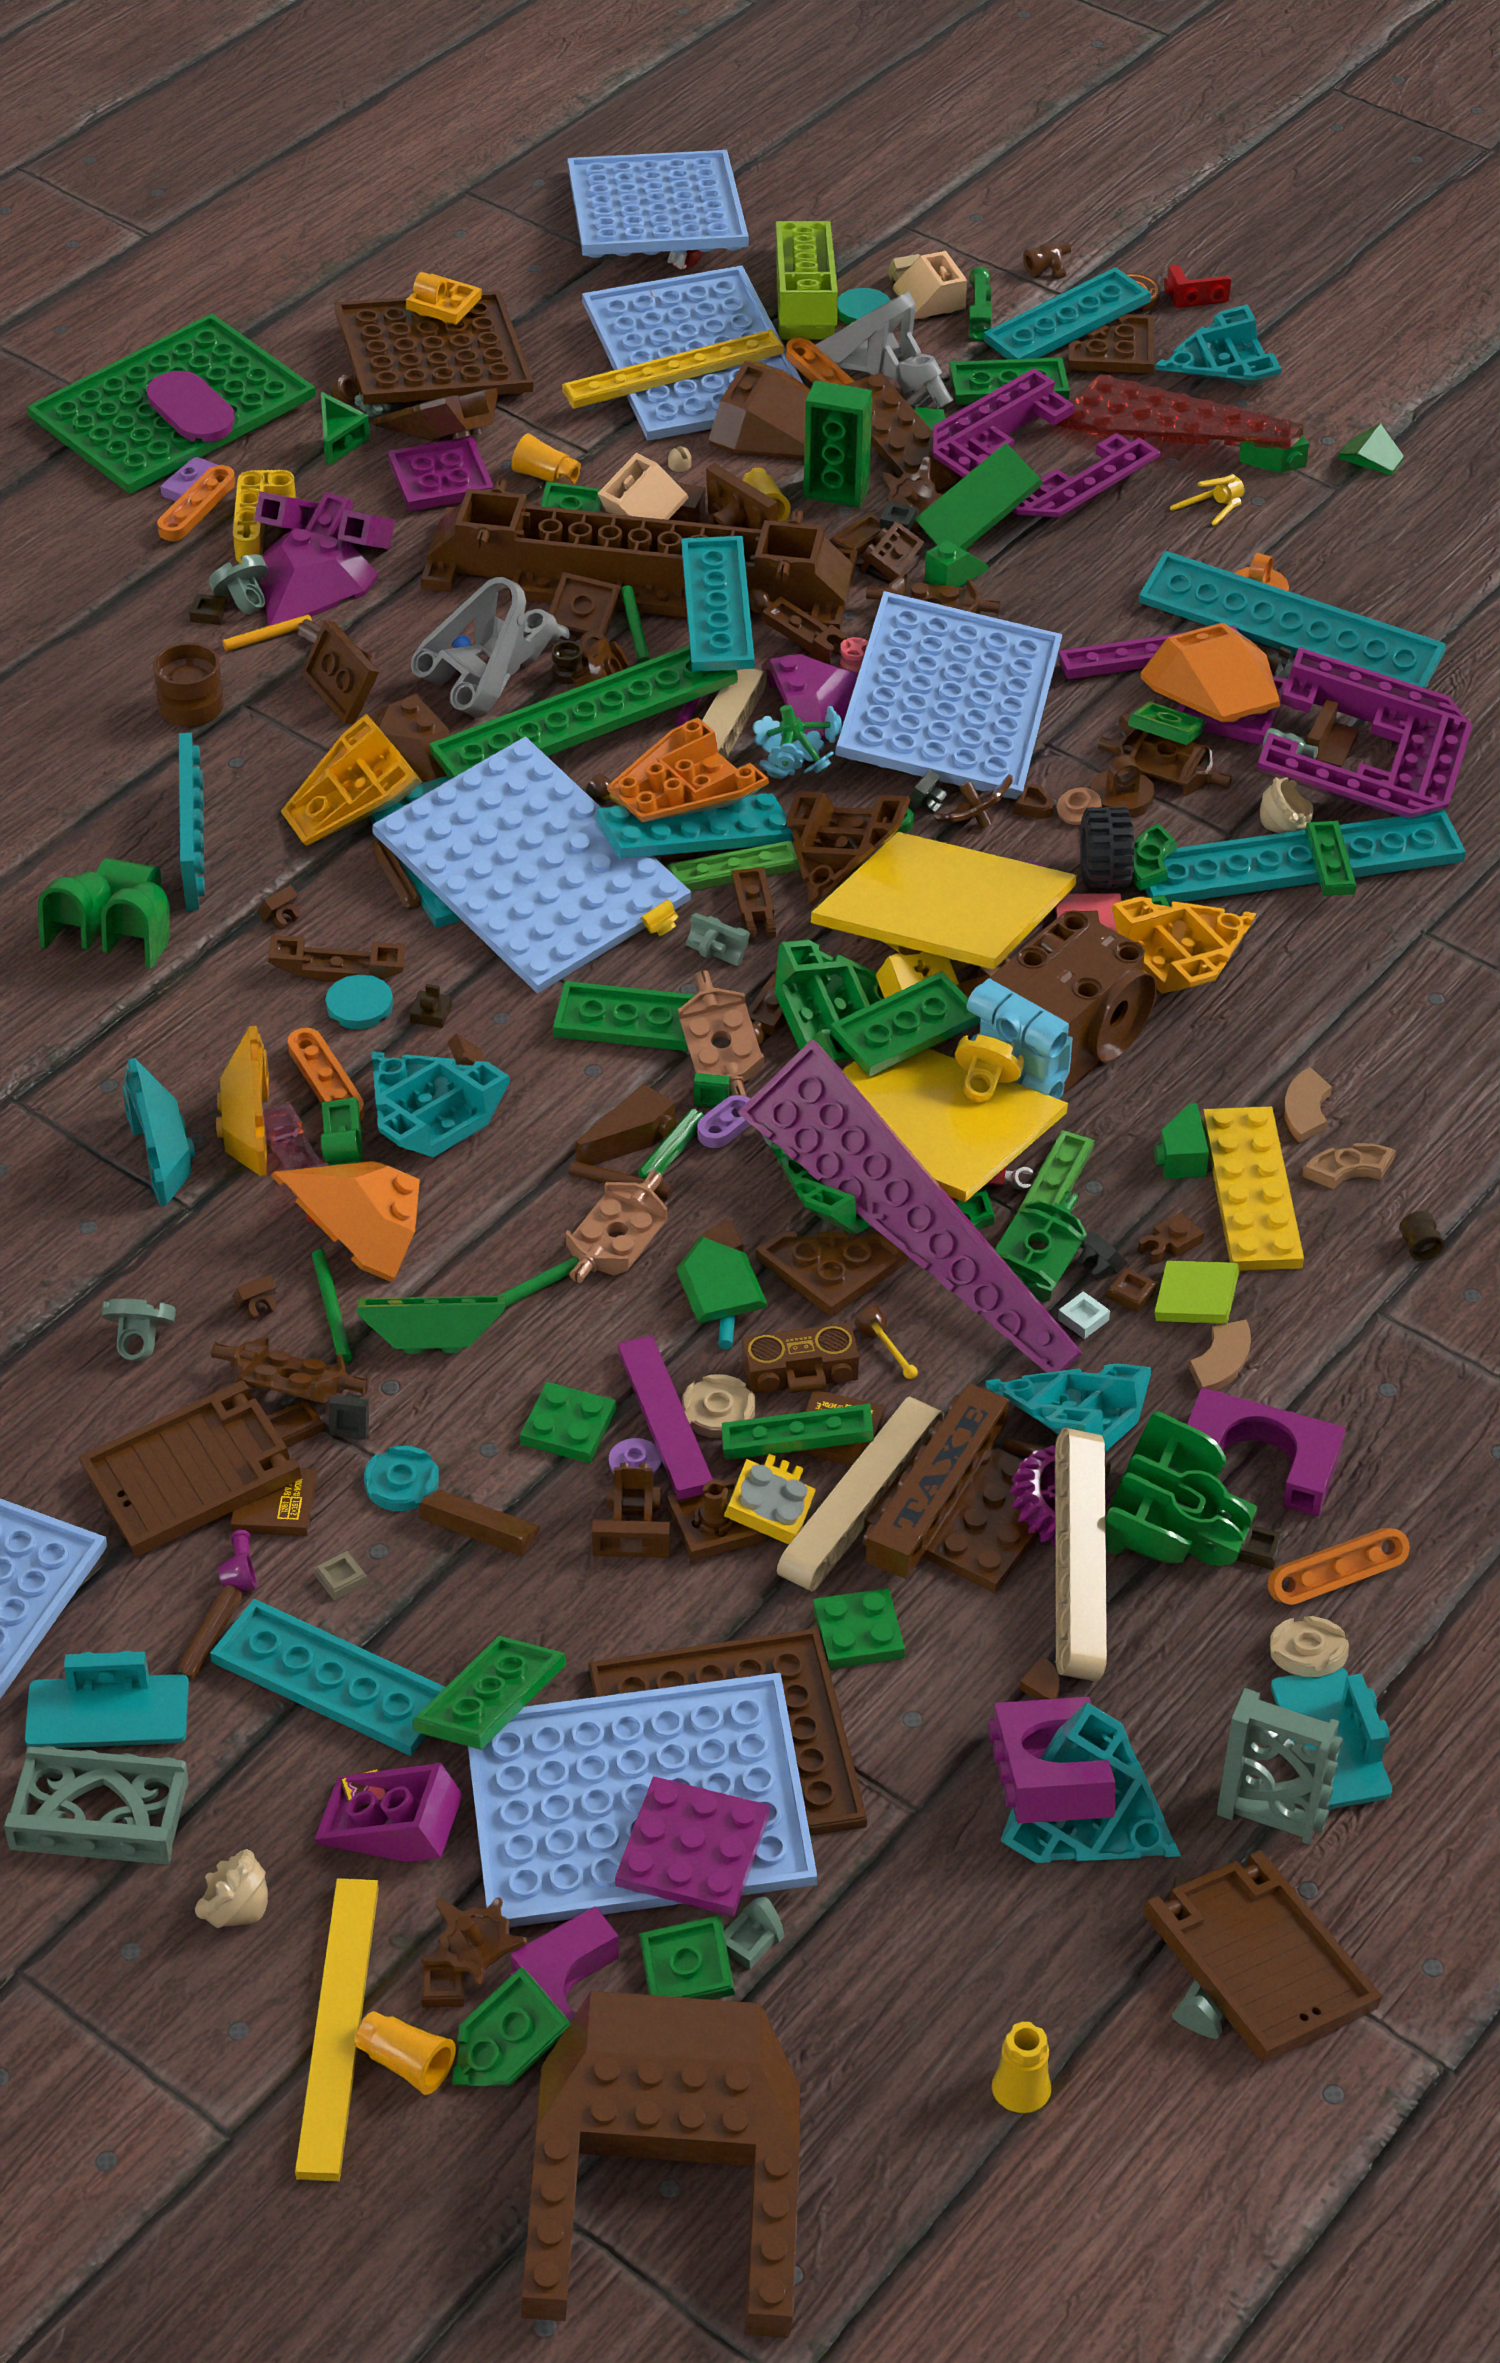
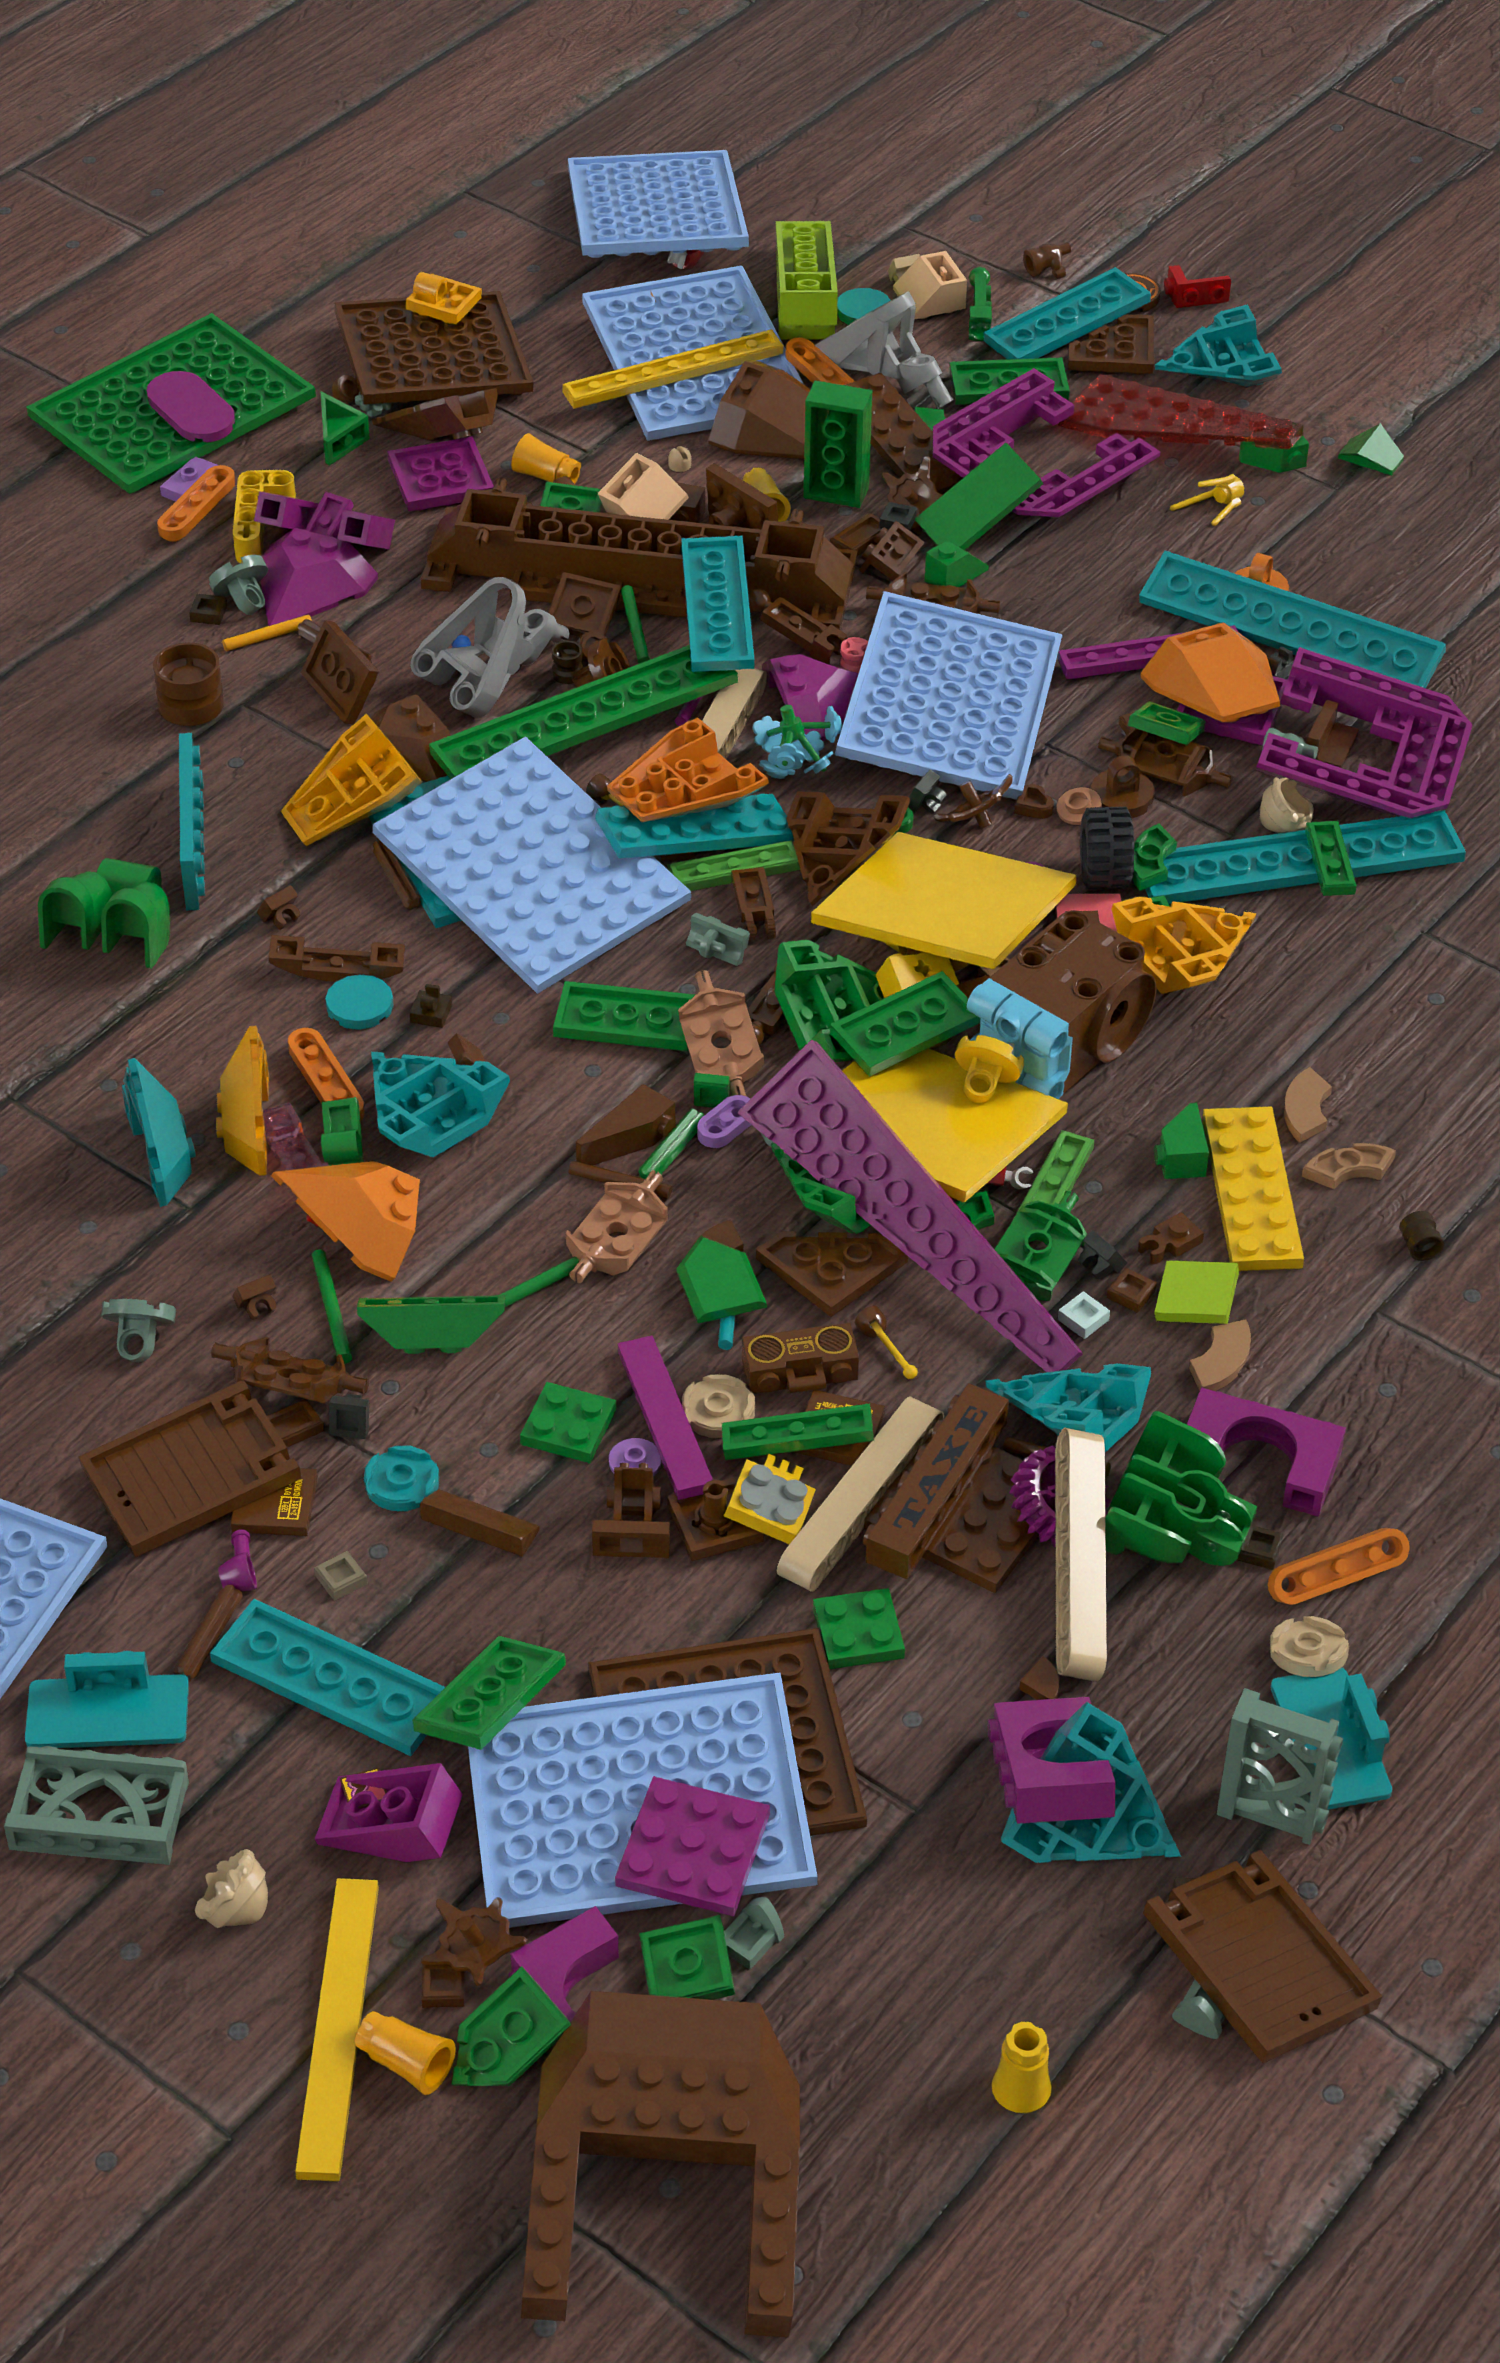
(660, 918): yellow plate -> none

